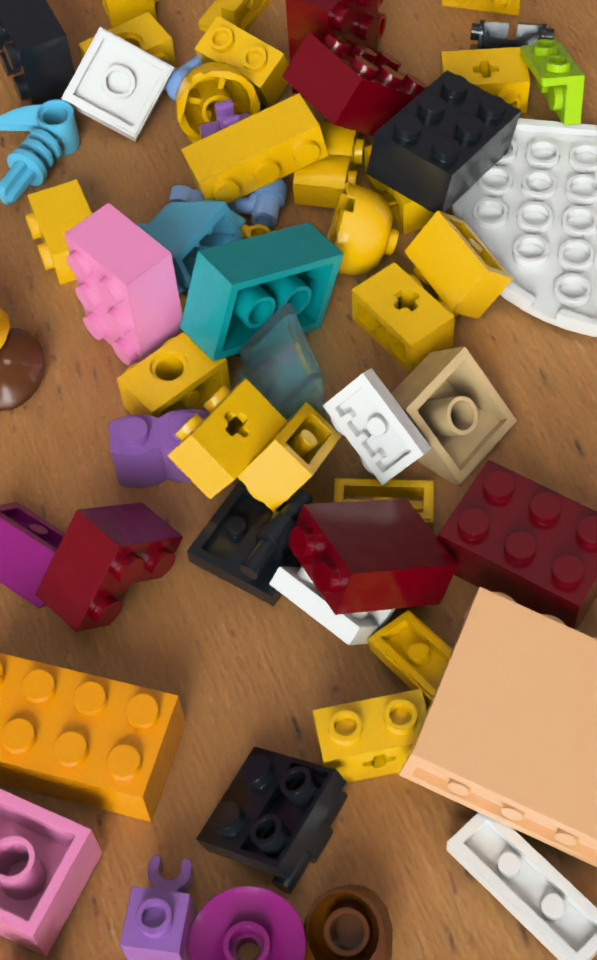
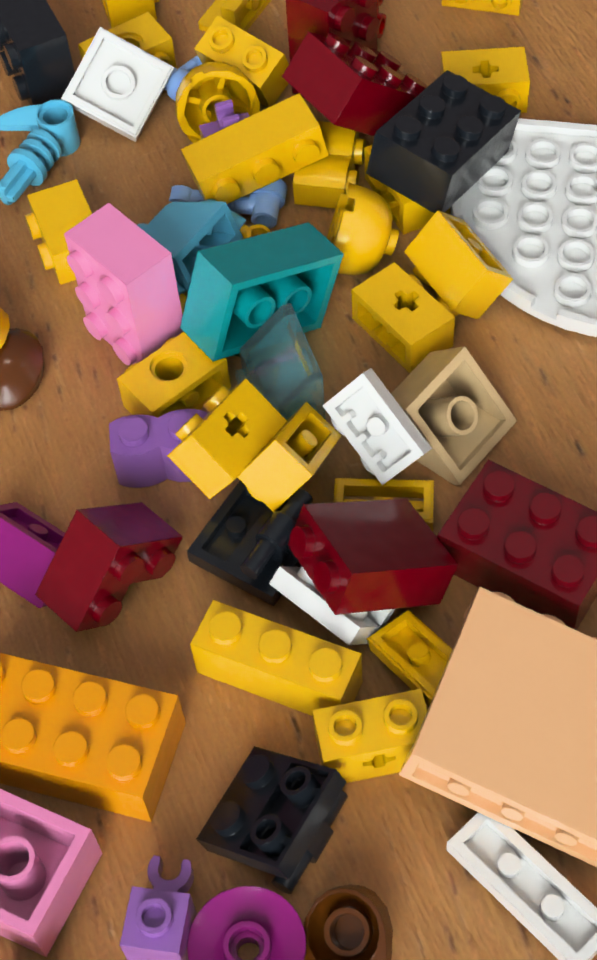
(274, 660): none -> yellow brick
(495, 34): black hinge -> none
(556, 78): lime bracket -> none

